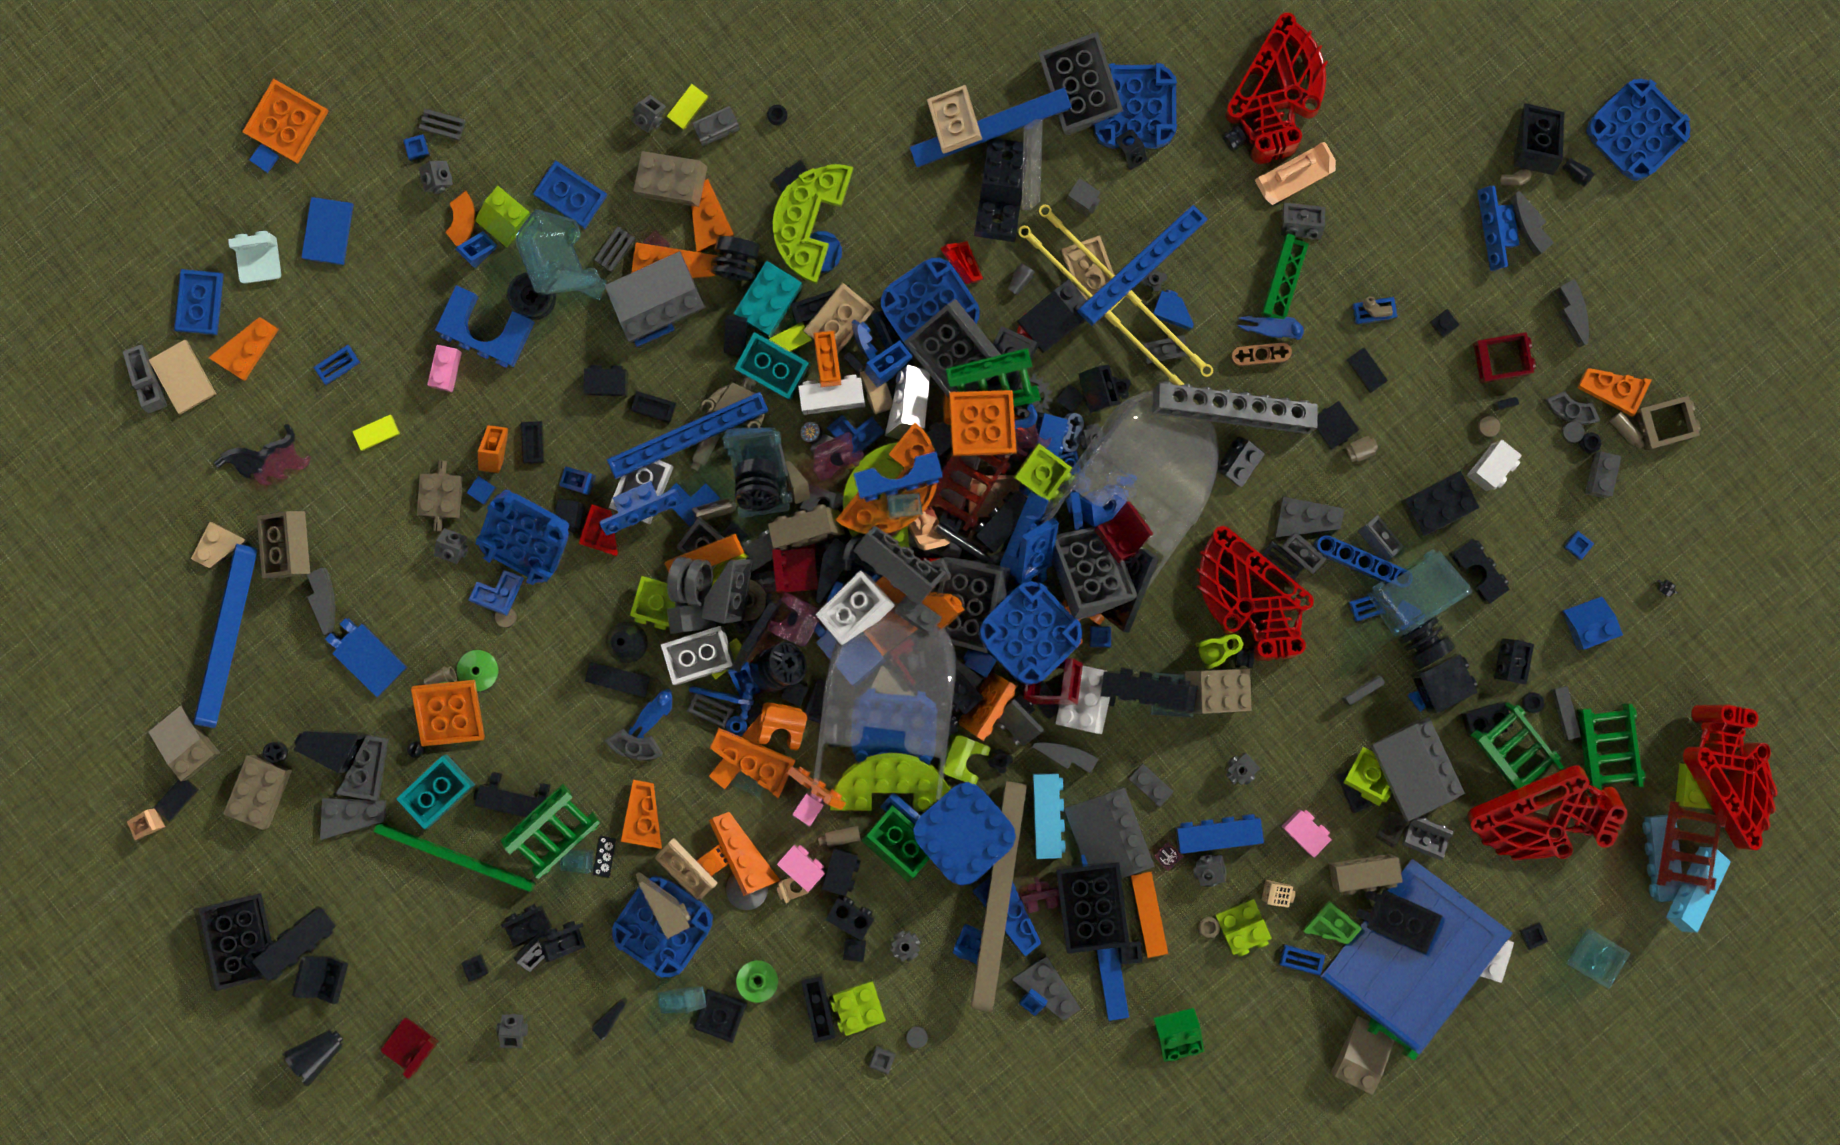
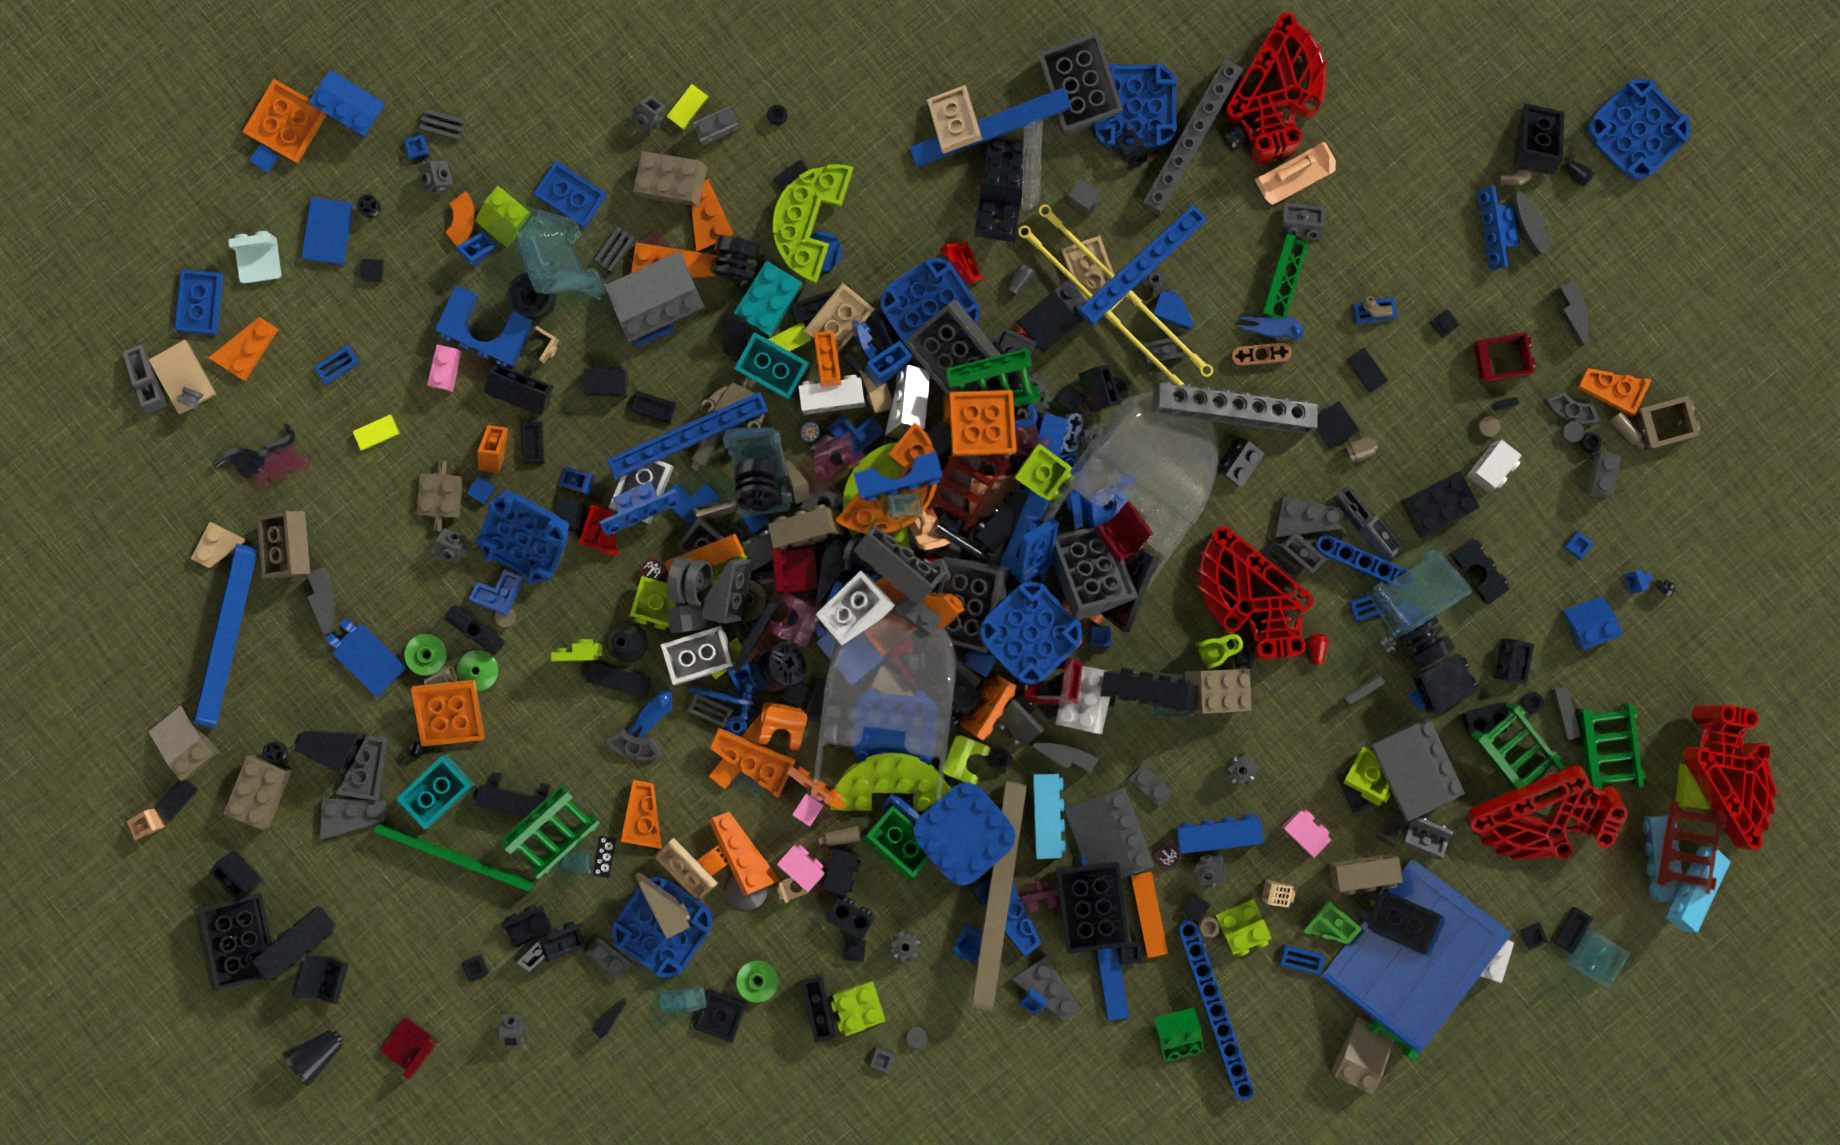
(190, 398): none -> dark grey wheel
(235, 875): none -> black brick
(346, 104): none -> blue slope
(365, 202): none -> black wheel
(372, 270): none -> black tile
(415, 654): none -> bright green dish
(463, 622): none -> black piece
(518, 389): none -> black brick
(551, 348): none -> tan bracket
(582, 651): none -> lime plate
(609, 958): none -> dark grey plate
(652, 568): none -> clear pink tile
(756, 522): none -> blue tile
(1192, 137): none -> dark grey brick
(1196, 907): none -> black tile
(1222, 1017): none -> blue beam
(1318, 646): none -> red cone
(1351, 509): none -> black tile
(1388, 643): none -> dark grey plate
(1573, 930): none -> black tile
(1637, 581): none -> blue tile

